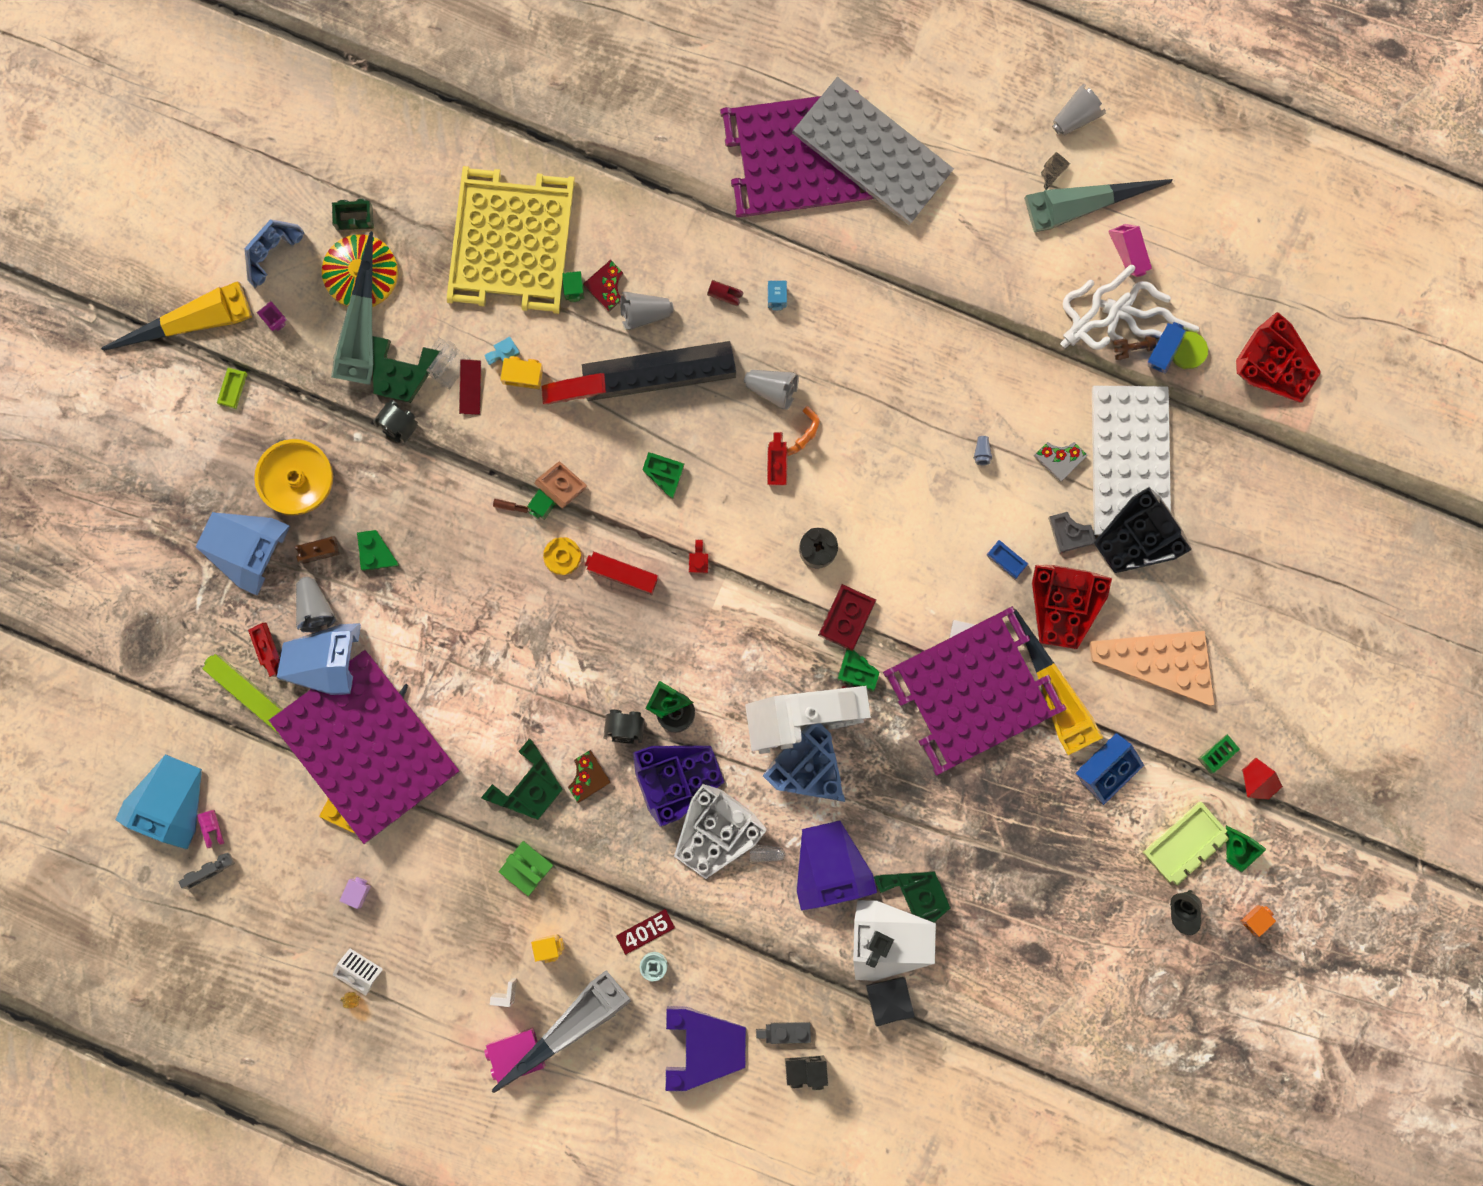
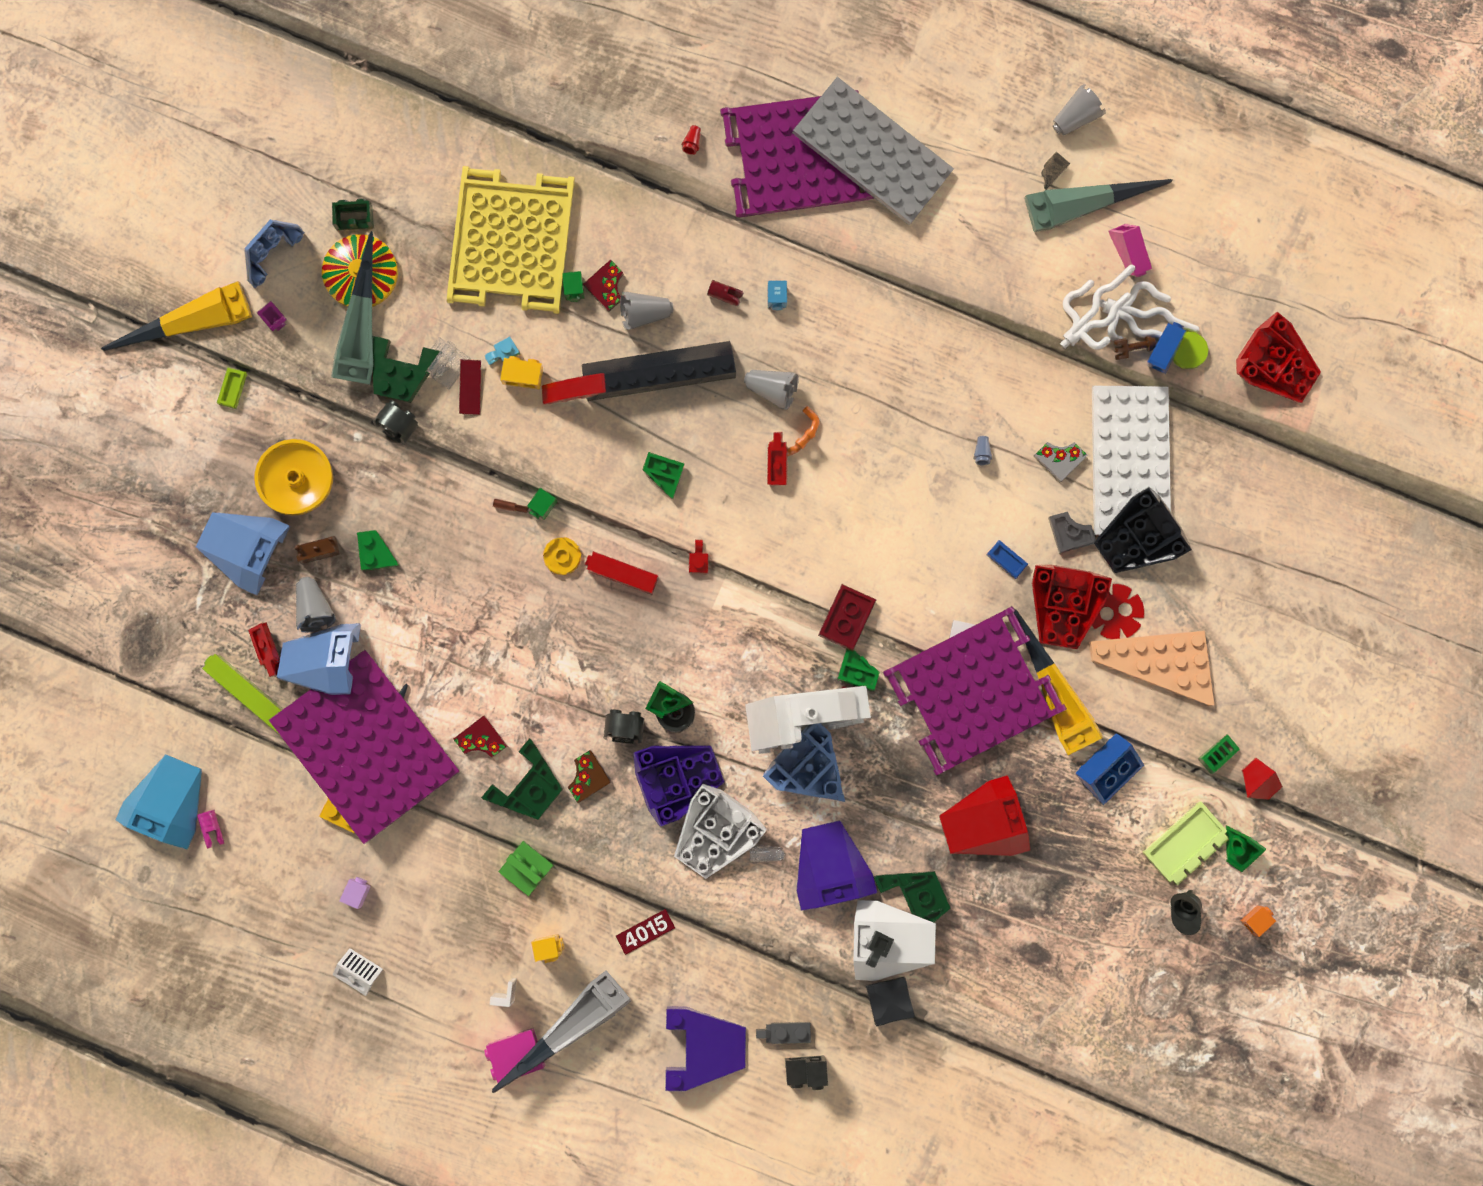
(208, 870): dark grey hinge -> none
(350, 1000): clear yellow plate -> none
(481, 737): none -> dark red tile
(560, 484): nougat tile -> none
(653, 966): light aqua wheel -> none
(692, 140): none -> red cone
(828, 543): pearl dark grey brick -> none
(987, 822): none -> red wedge
(1128, 625): none -> red piece

